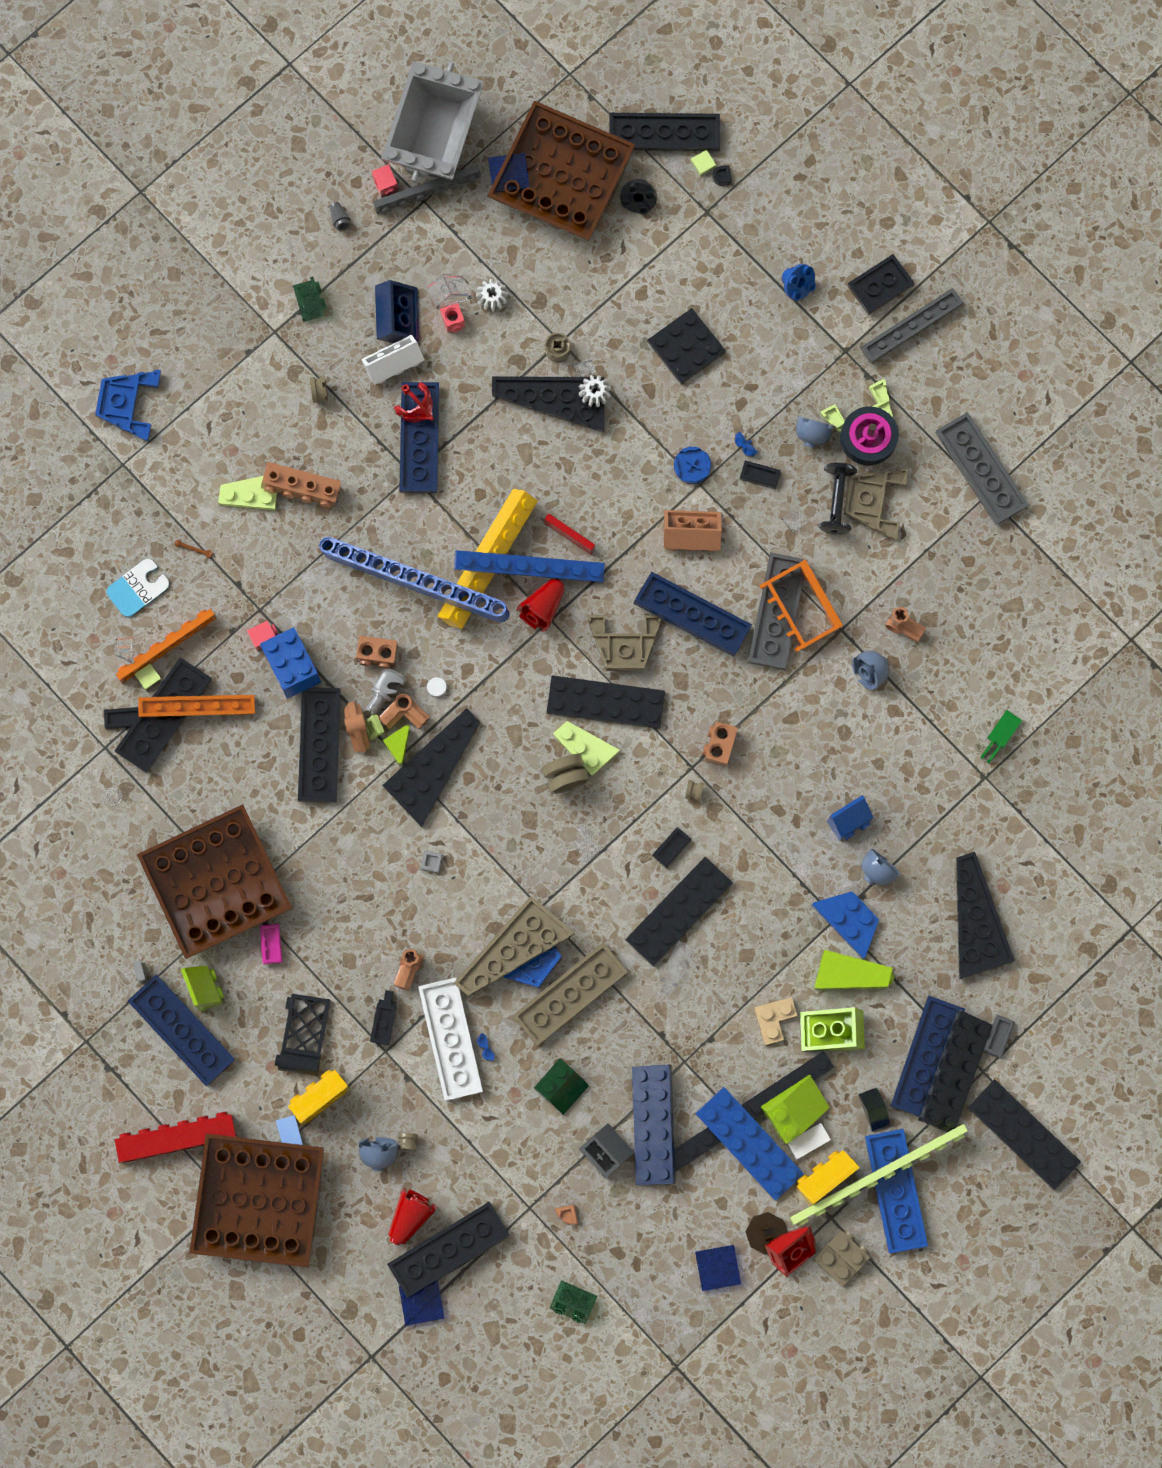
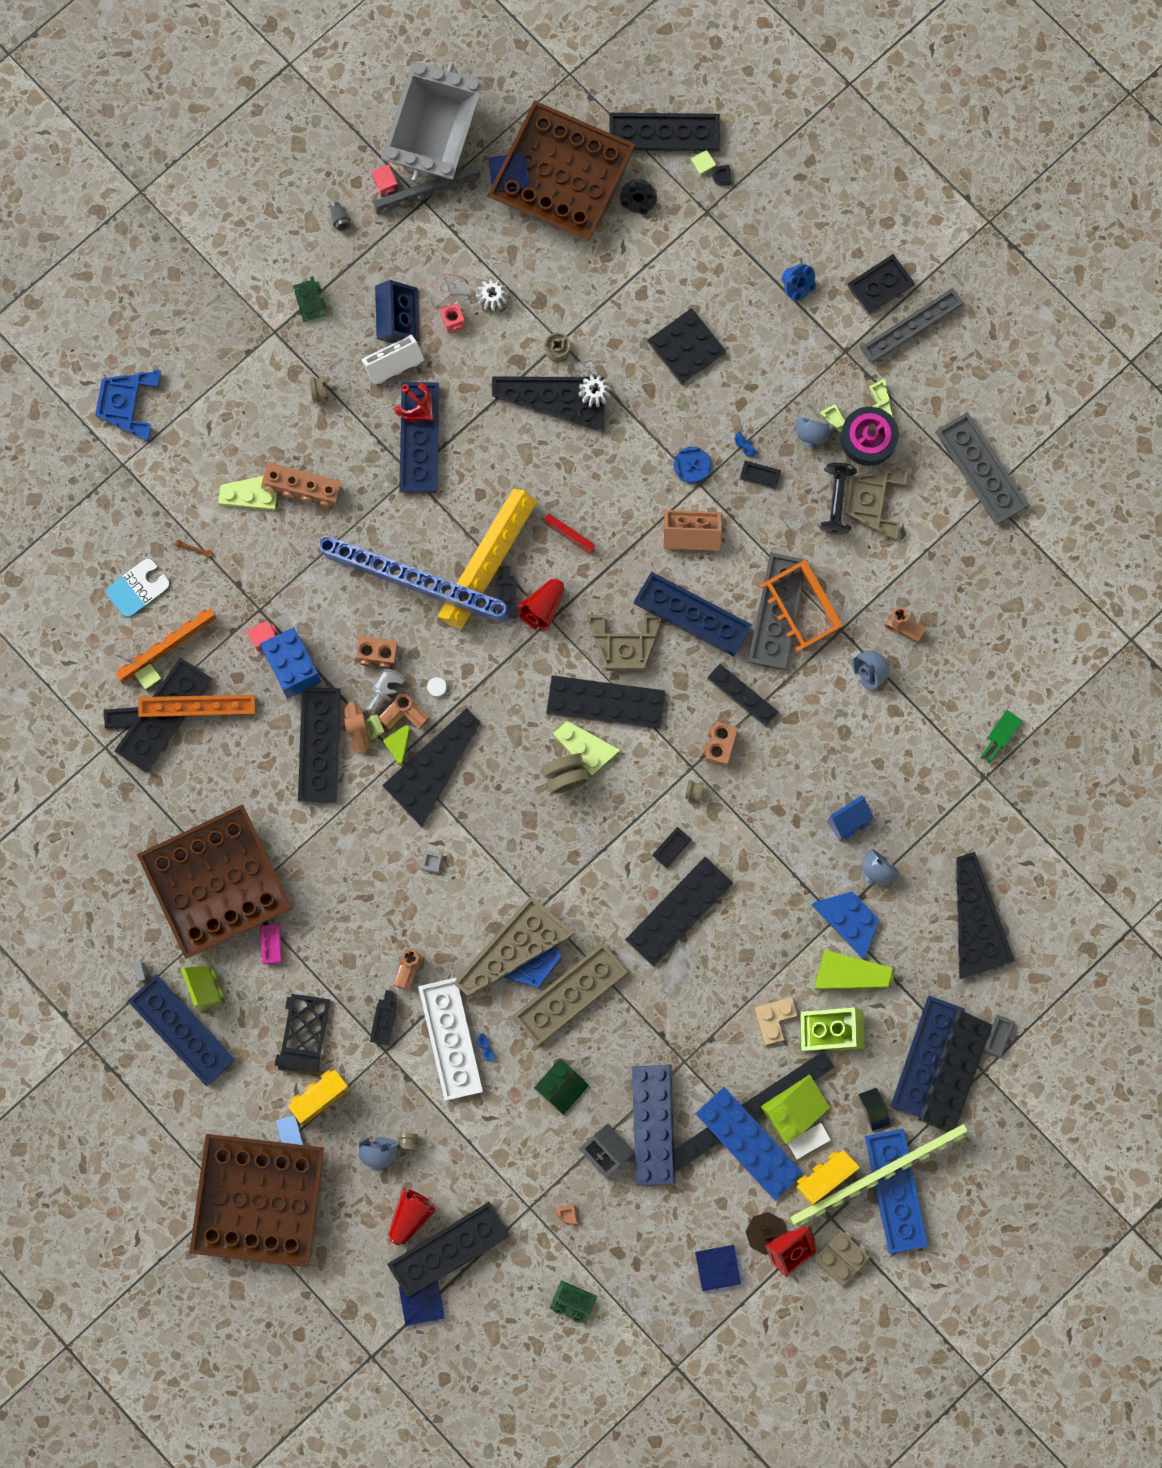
(174, 1138): red brick -> none
(507, 591): none -> black hinge
(529, 566): blue plate -> none
(742, 695): none -> black plate
(1024, 1134): black plate -> none

